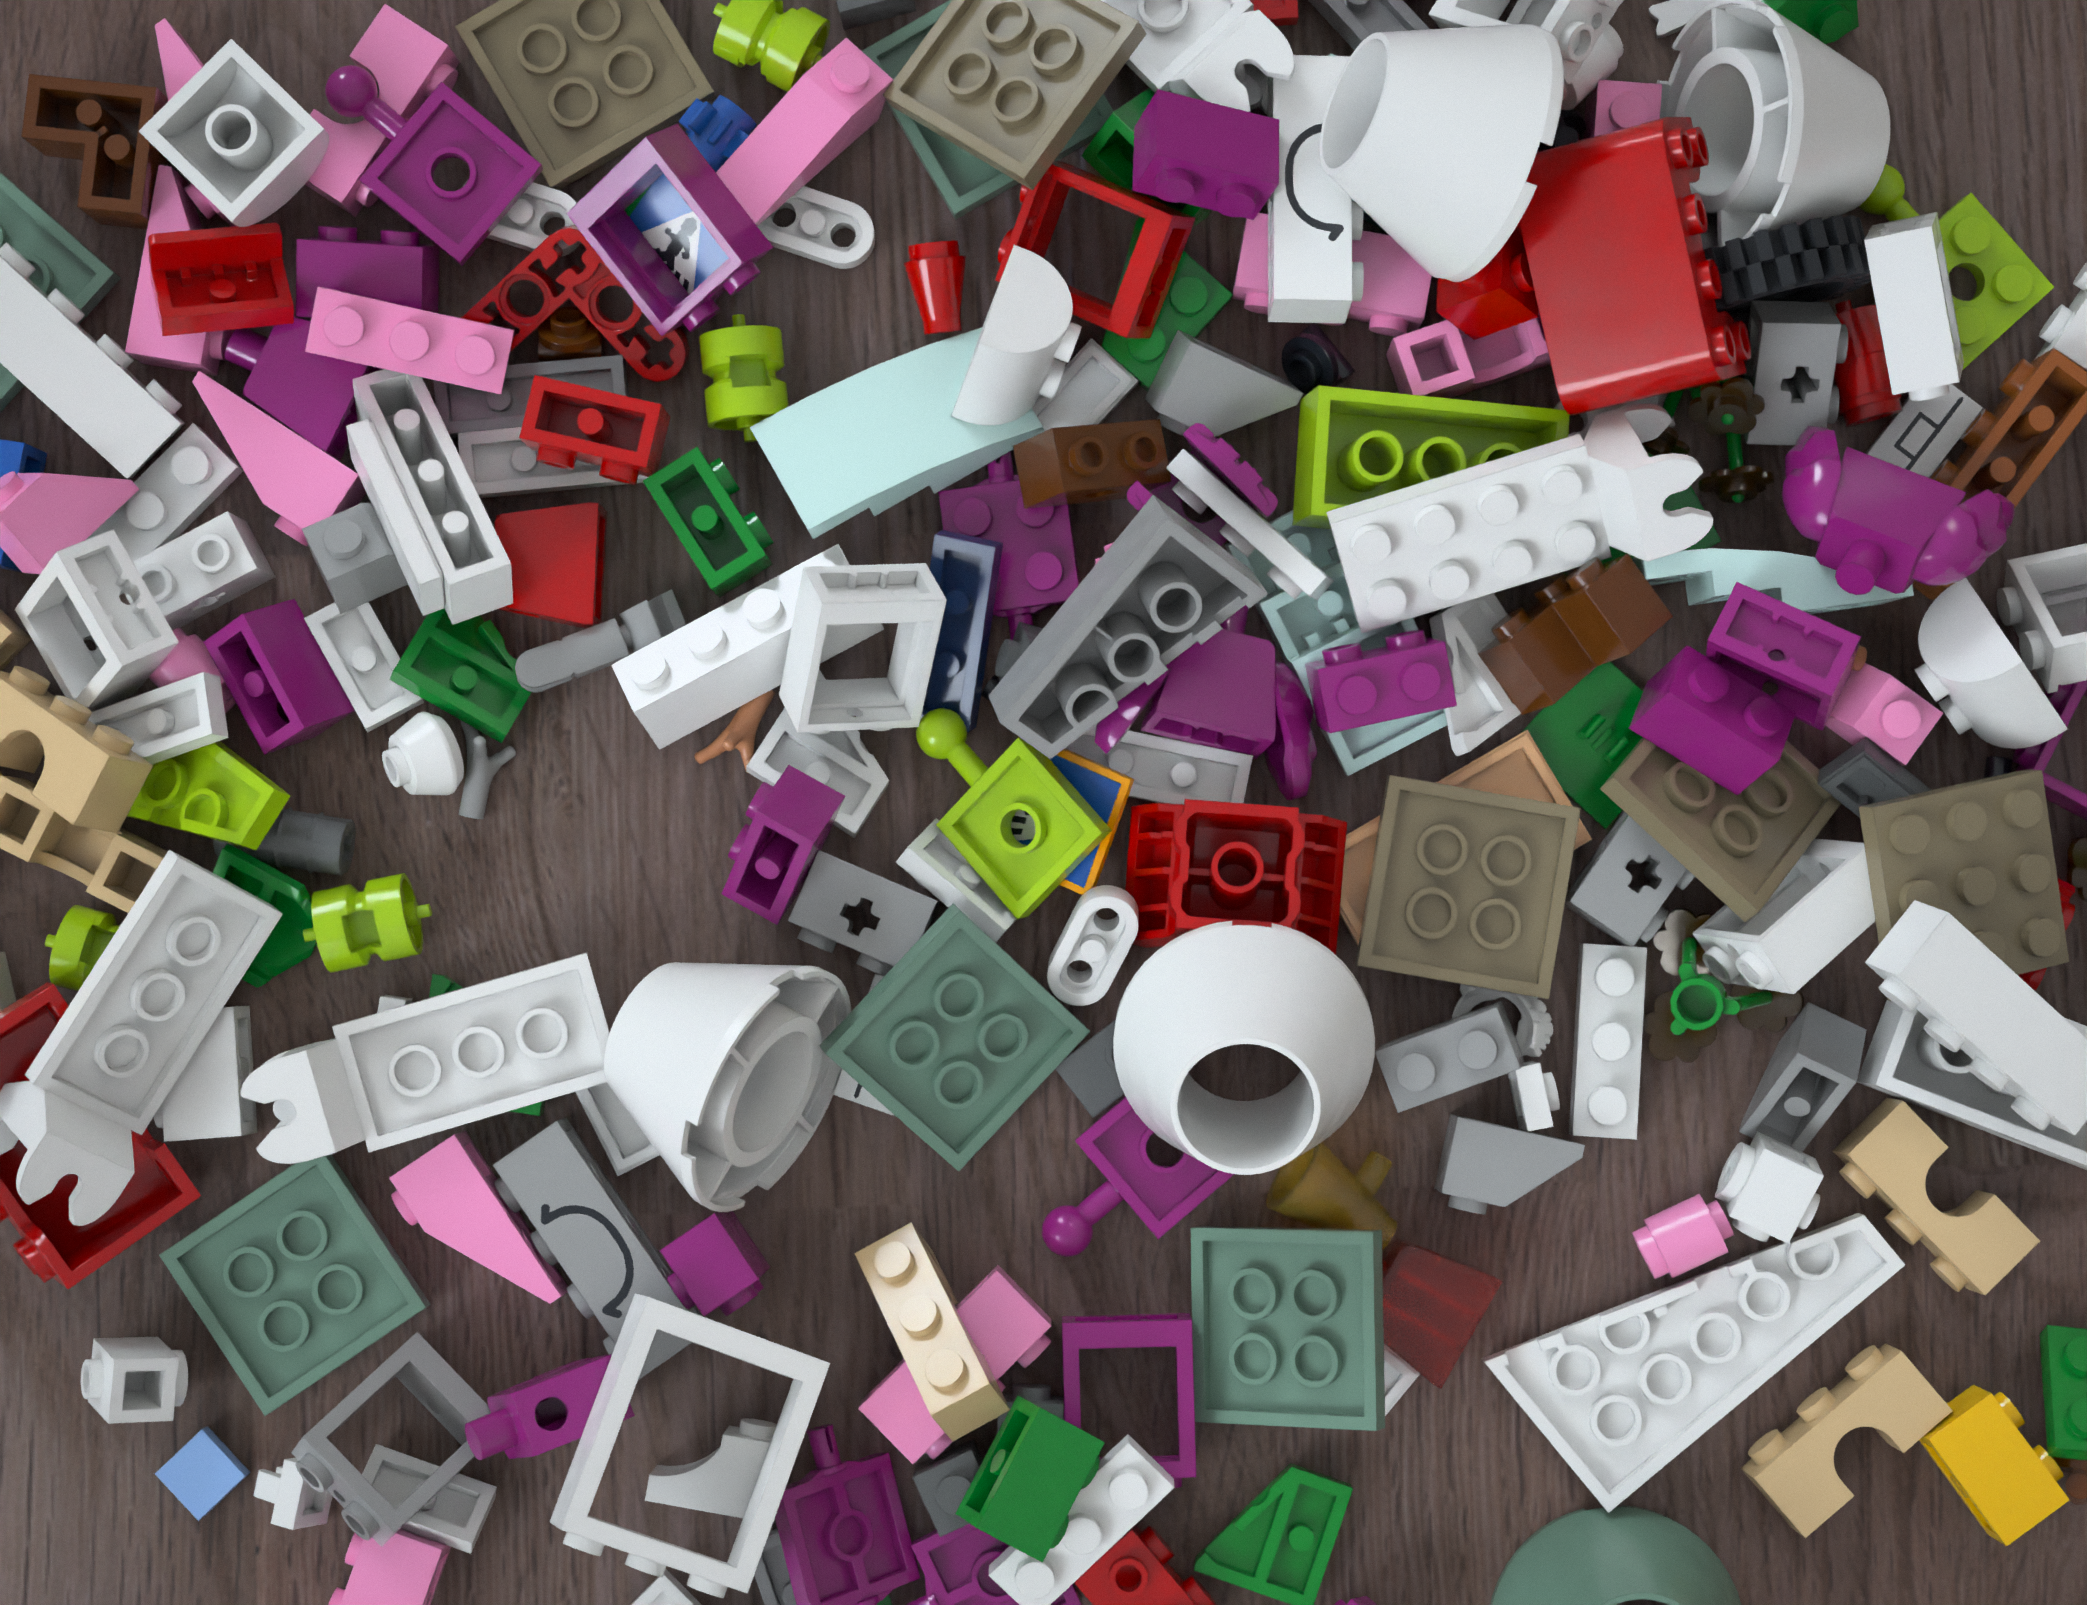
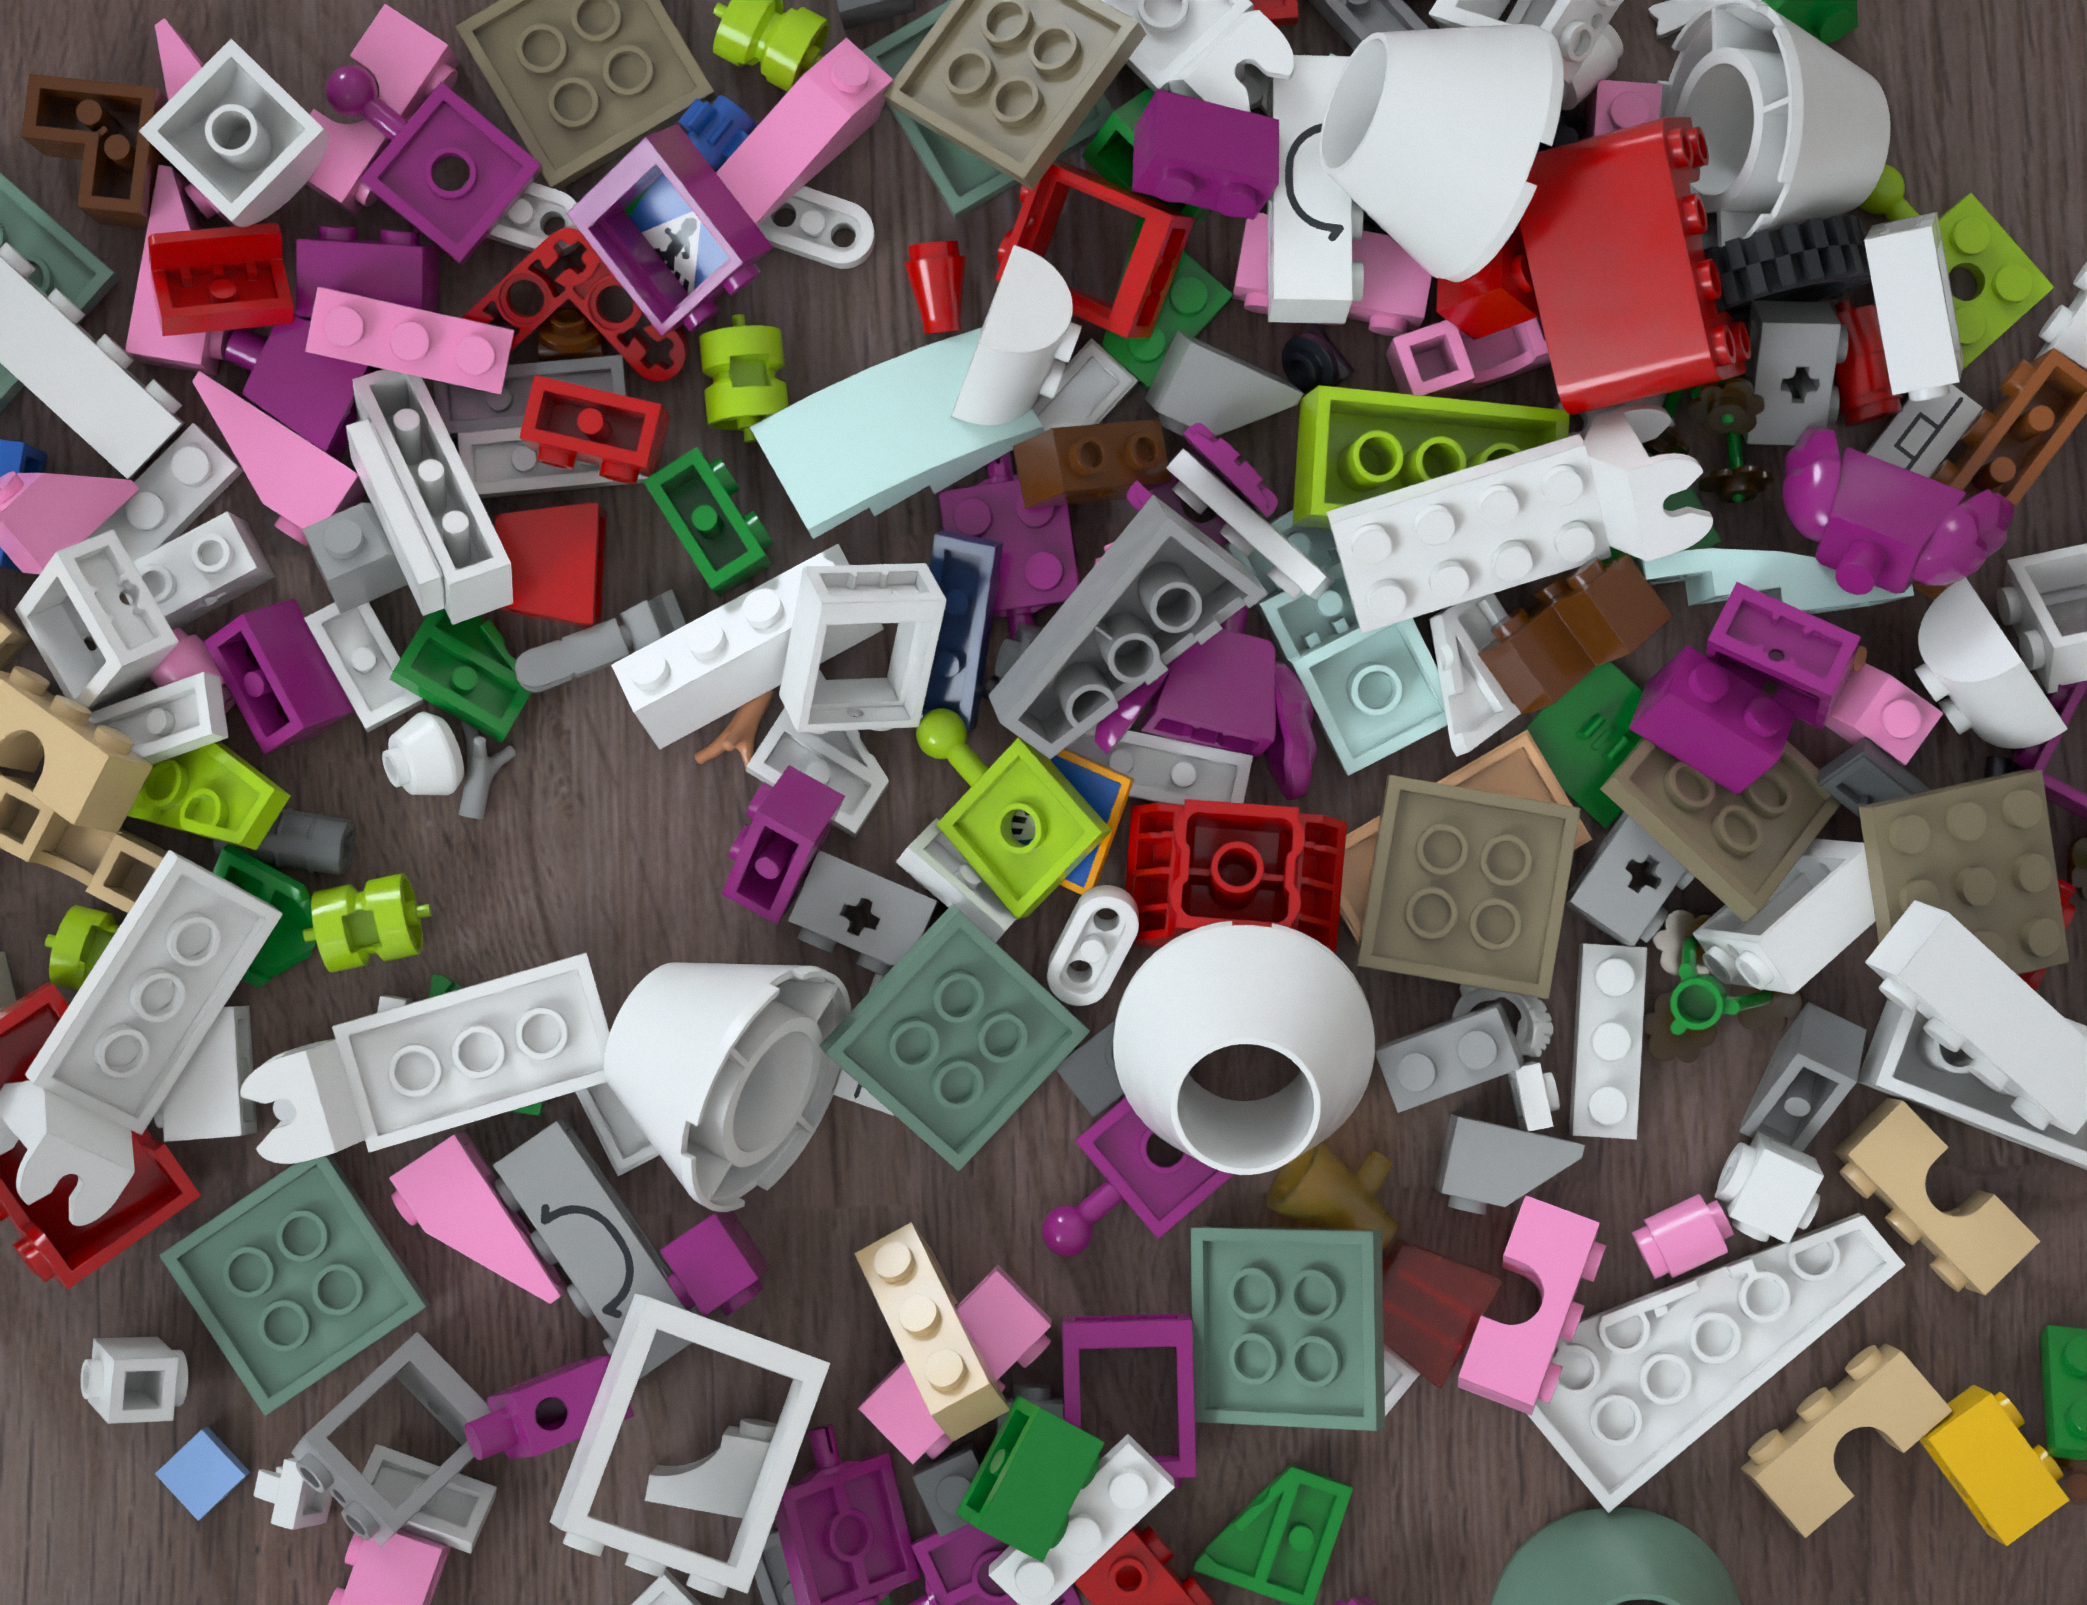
(1381, 683): magenta brick -> none
(1515, 1360): none -> bright pink arch

